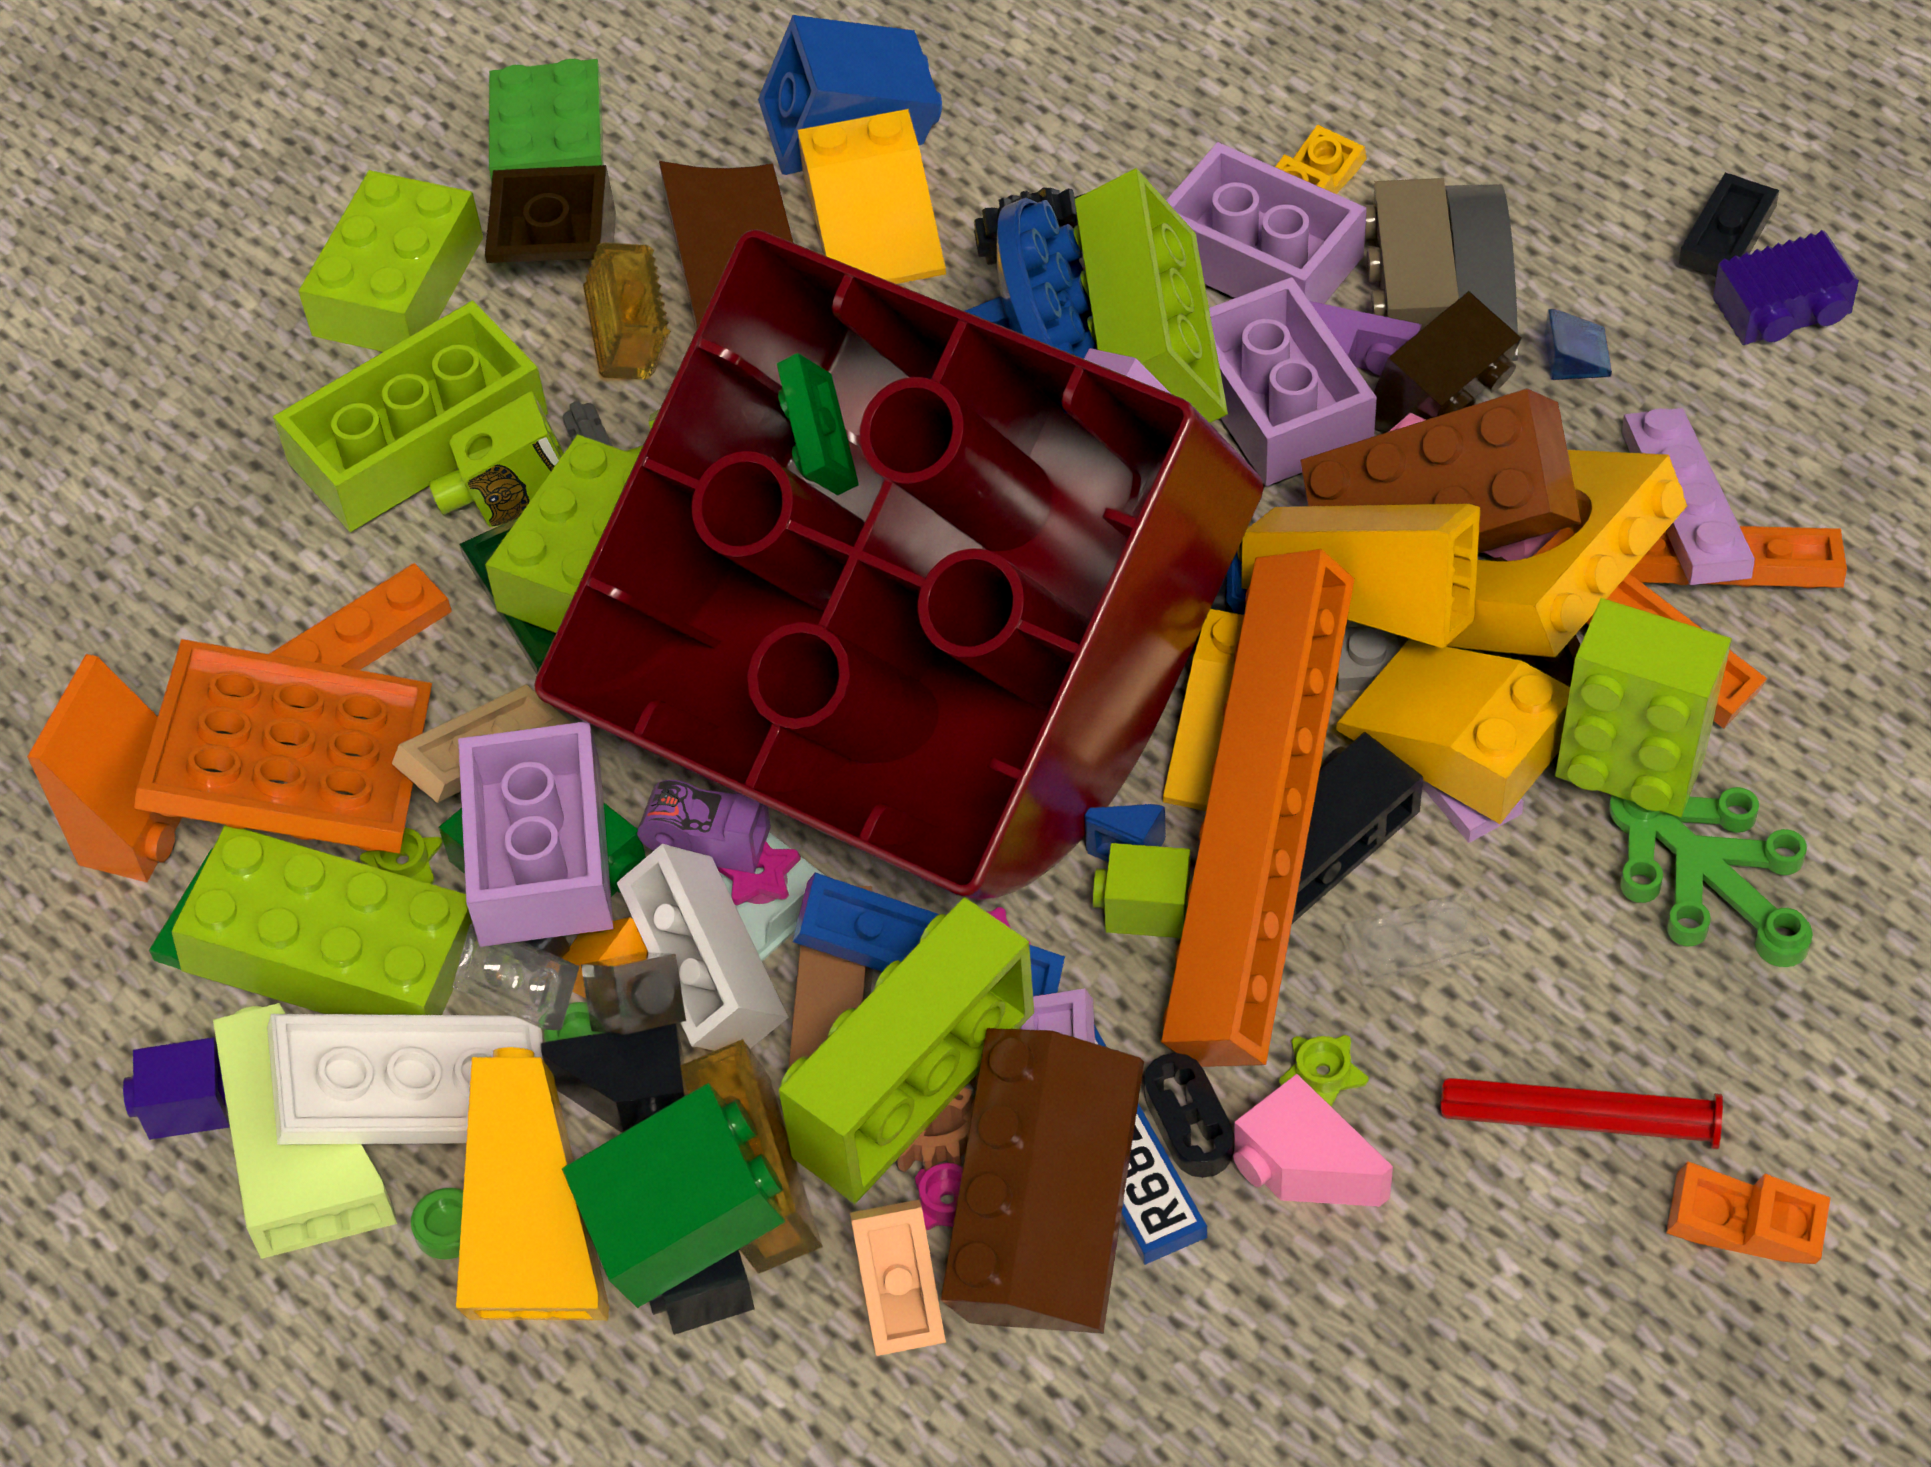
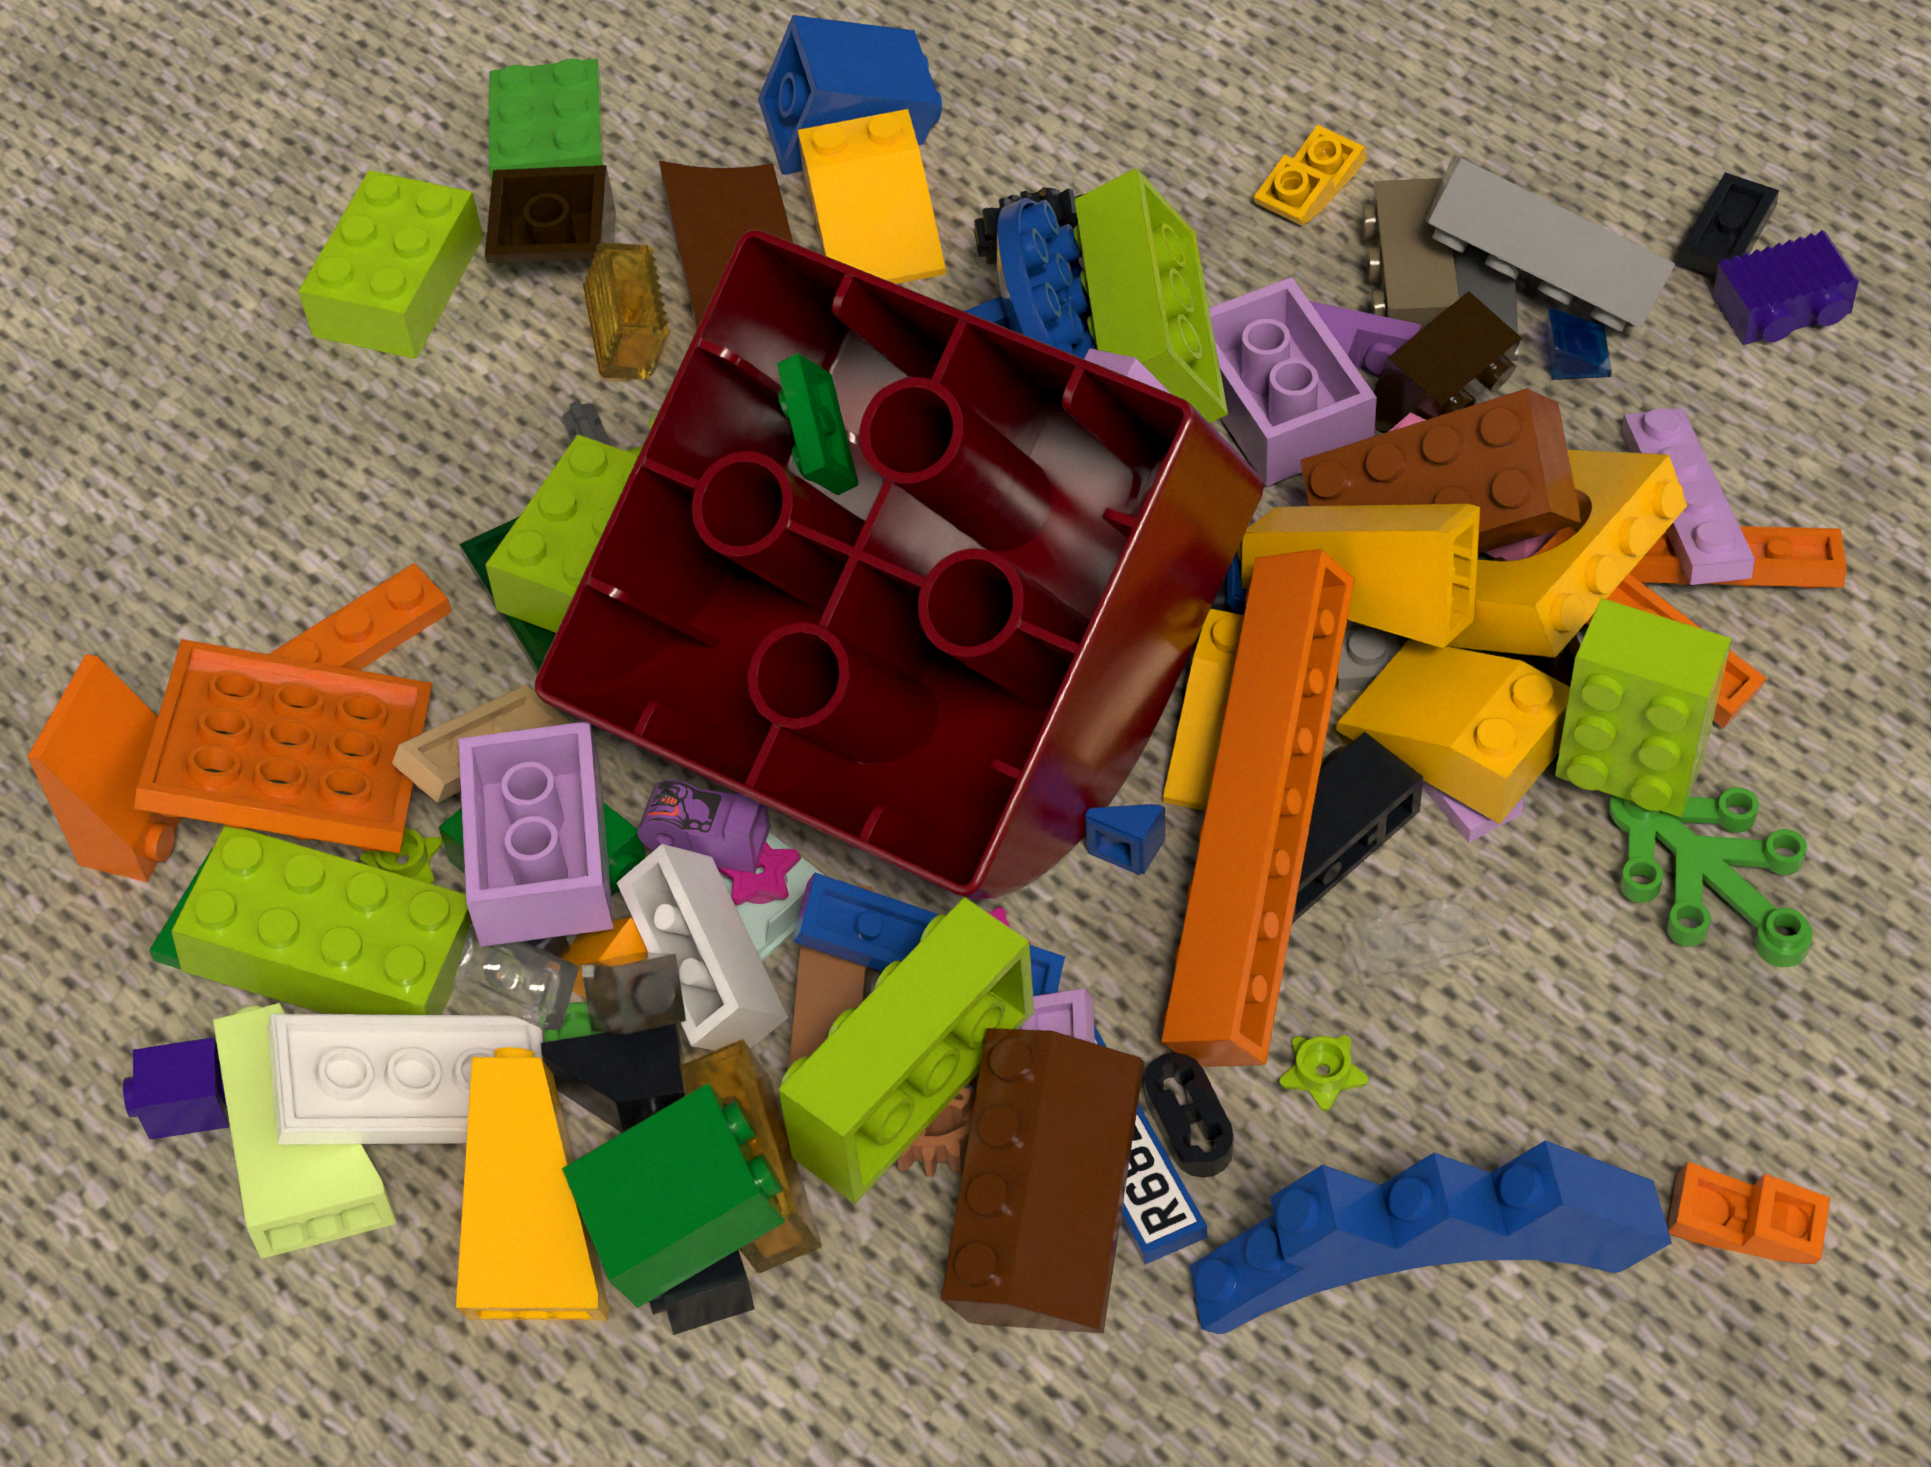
(391, 419): lime brick -> none
(438, 1223): bright green tile -> none
(500, 462): lime torso -> none
(897, 1277): light nougat slope -> none
(932, 1186): dark pink plate -> none
(1144, 890): lime brick -> none
(1268, 226): lavender brick -> none
(1308, 1151): bright pink slope -> none
(1435, 1213): none -> blue arch
(1548, 243): none -> light grey slope
(1583, 1110): red axle -> none

